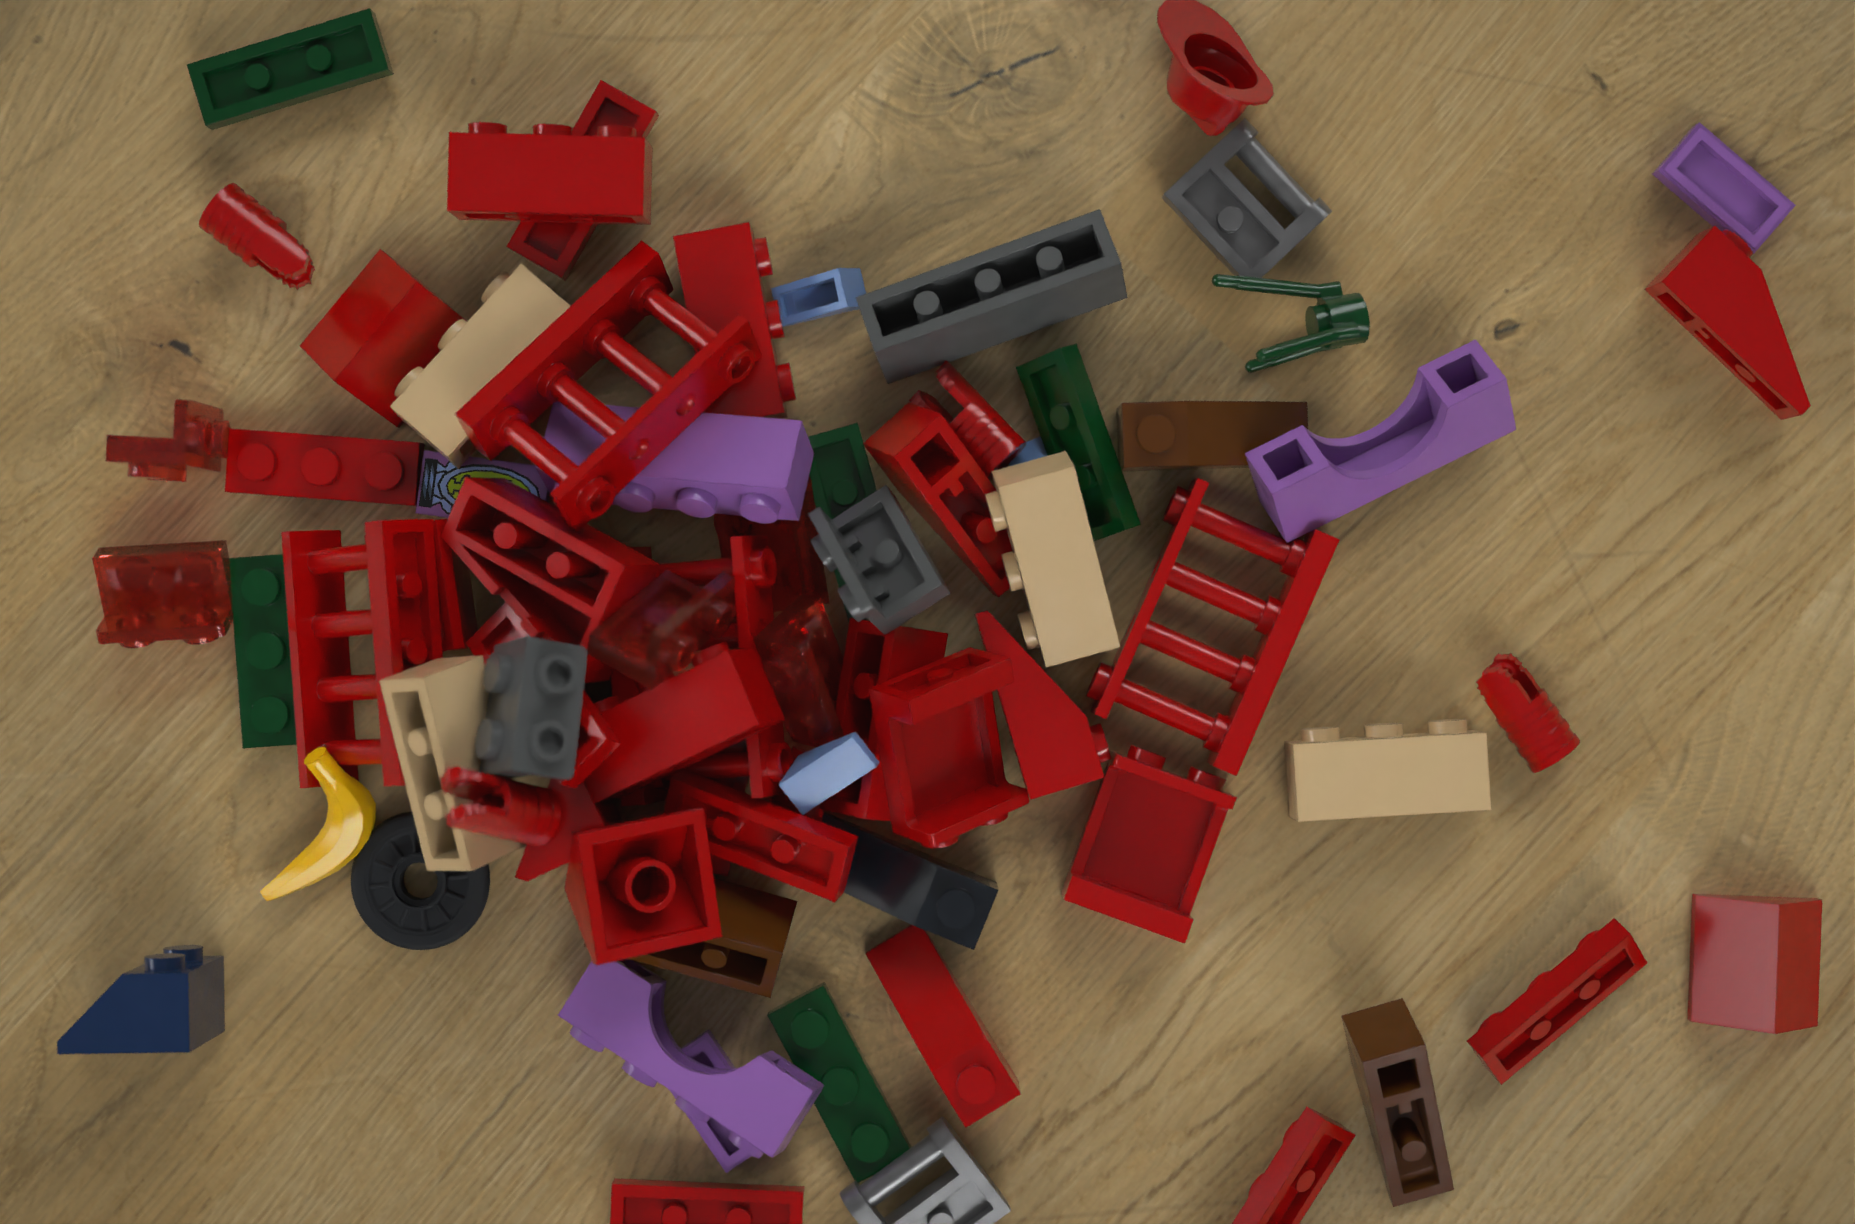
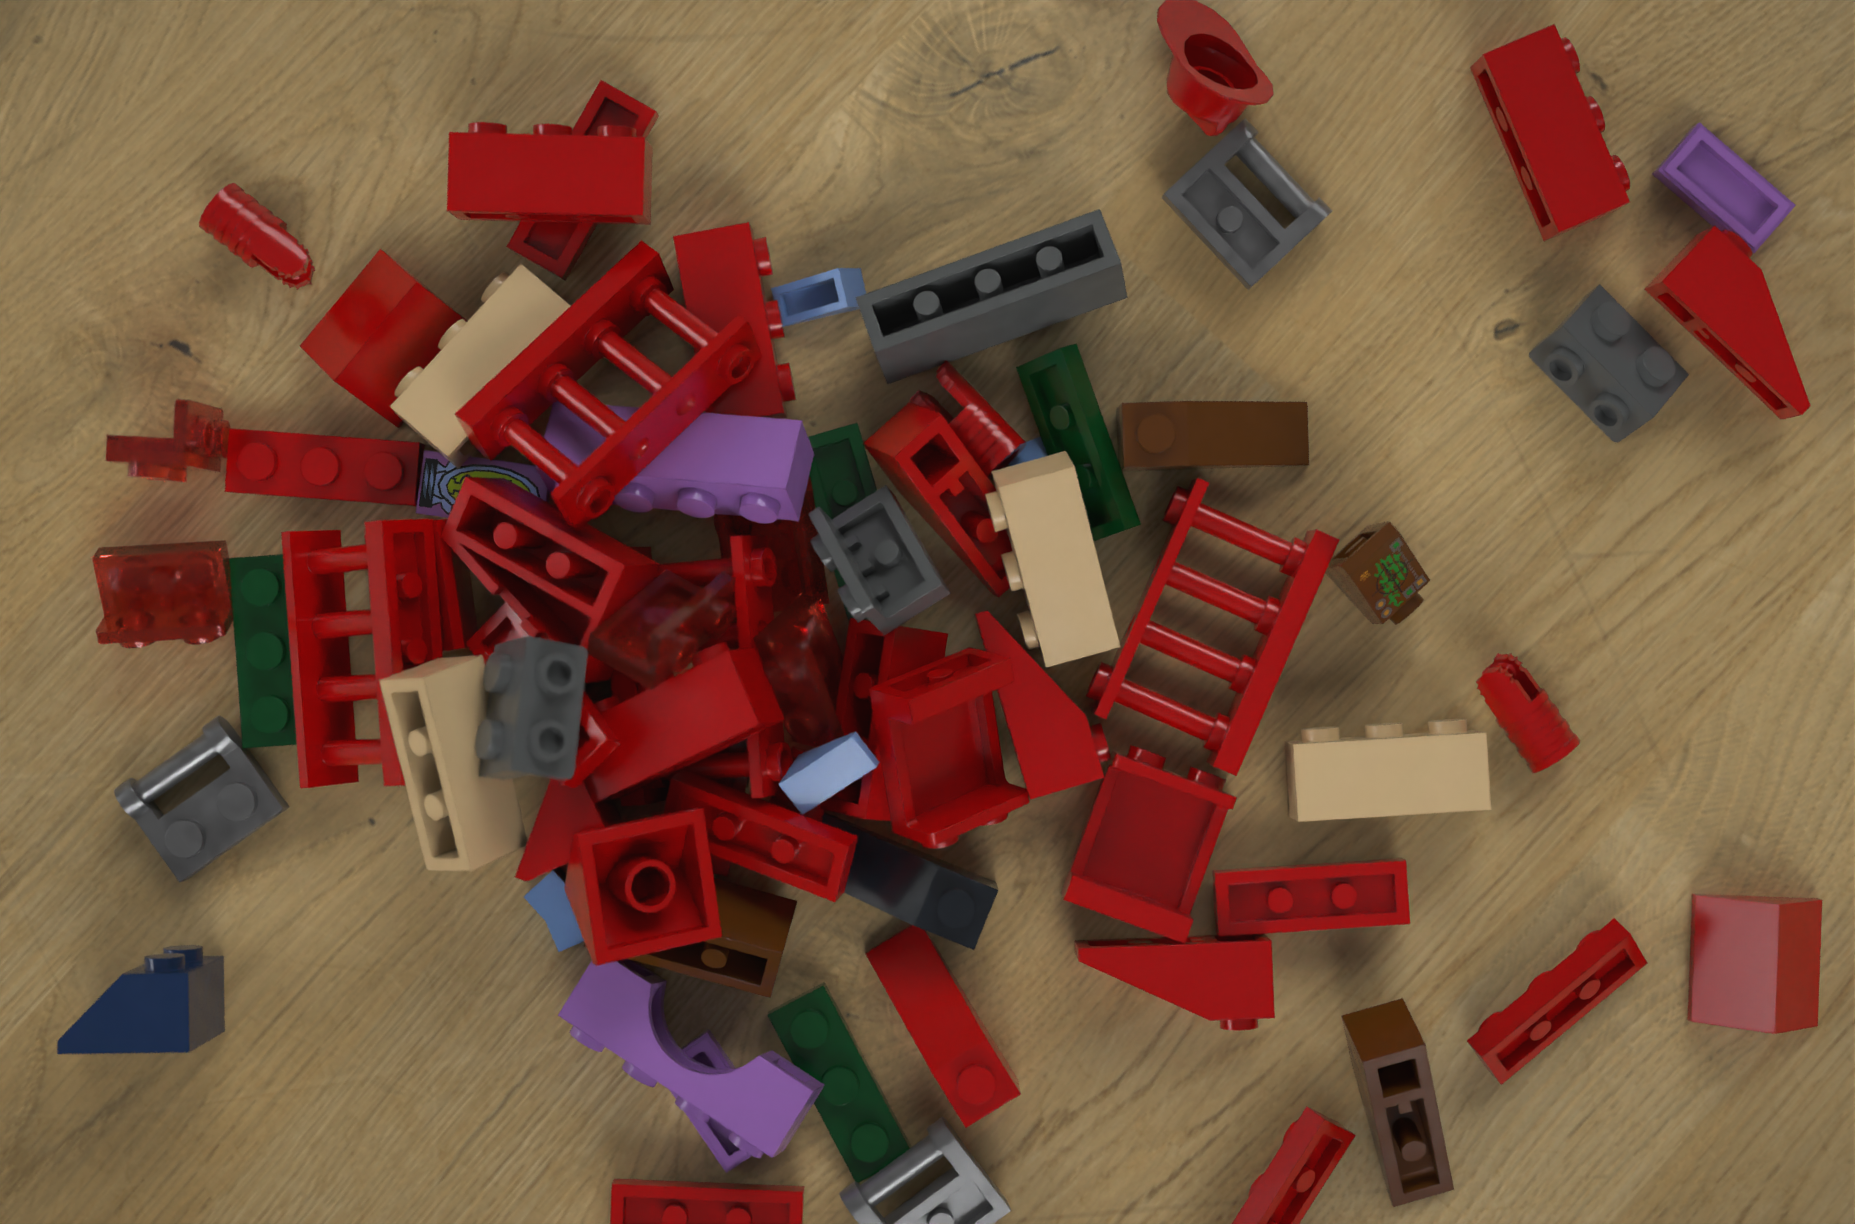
(212, 817): none -> flat silver plate
(290, 69): dark green plate -> none
(343, 836): yellow piece -> none
(397, 914): black wheel -> none
(501, 807): red hinge -> none
(554, 907): none -> medium blue piece
(1206, 975): none -> red slope
(1311, 897): none -> red plate
(1330, 324): dark green plant -> none
(1379, 574): none -> reddish brown slope
(1449, 412): medium lavender arch -> none
(1551, 131): none -> red brick
(1609, 365): none -> dark grey bracket

